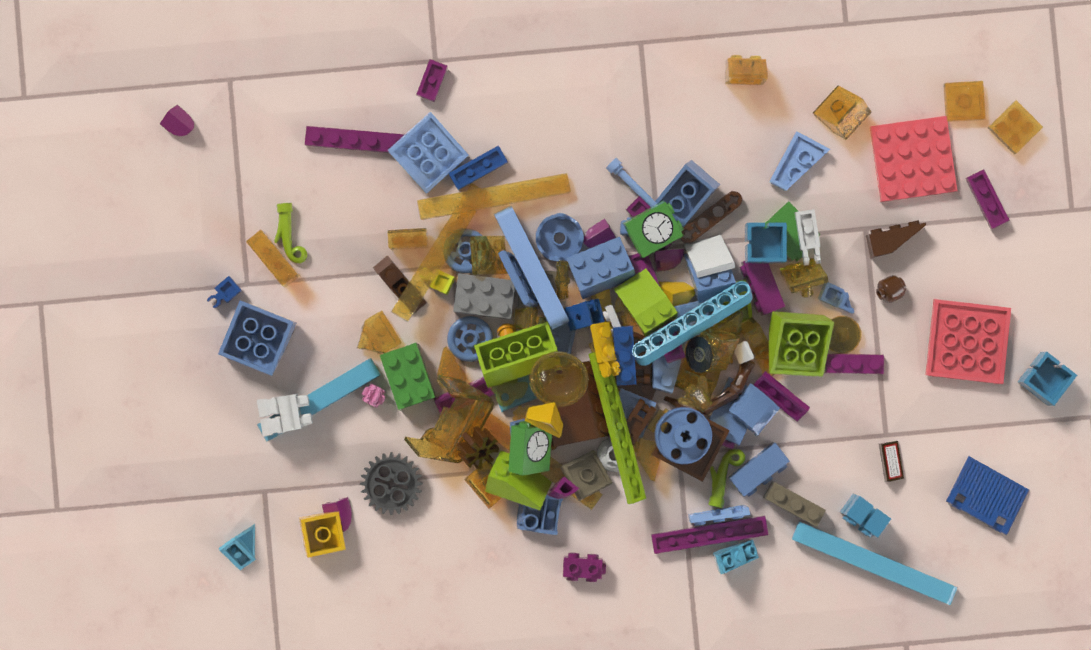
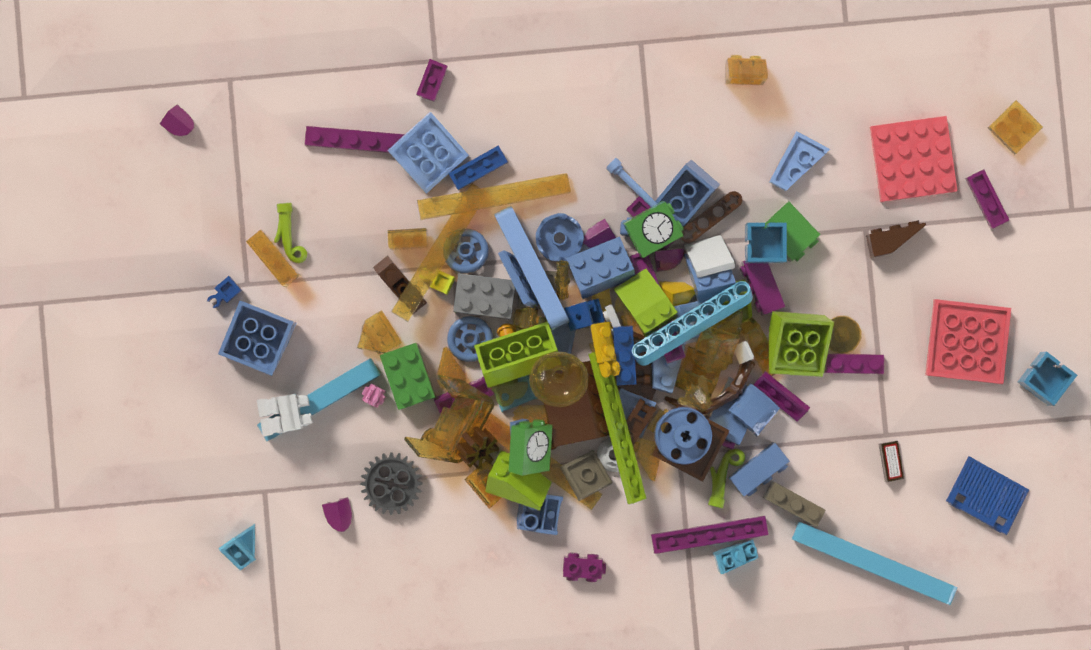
(322, 533): yellow slope -> none
(485, 255): clear yellow plate -> none
(546, 418): yellow slope -> none
(562, 489): magenta brick -> none
(701, 354): black tile -> none
(719, 515): light blue wing -> none
(803, 277): clear yellow plate -> none
(808, 235): white hinge -> none
(836, 297): medium blue slope -> none
(842, 112): clear yellow slope -> none
(861, 512): dark azure piece -> none
(891, 289): reddish brown head -> none
(964, 101): clear yellow plate -> none

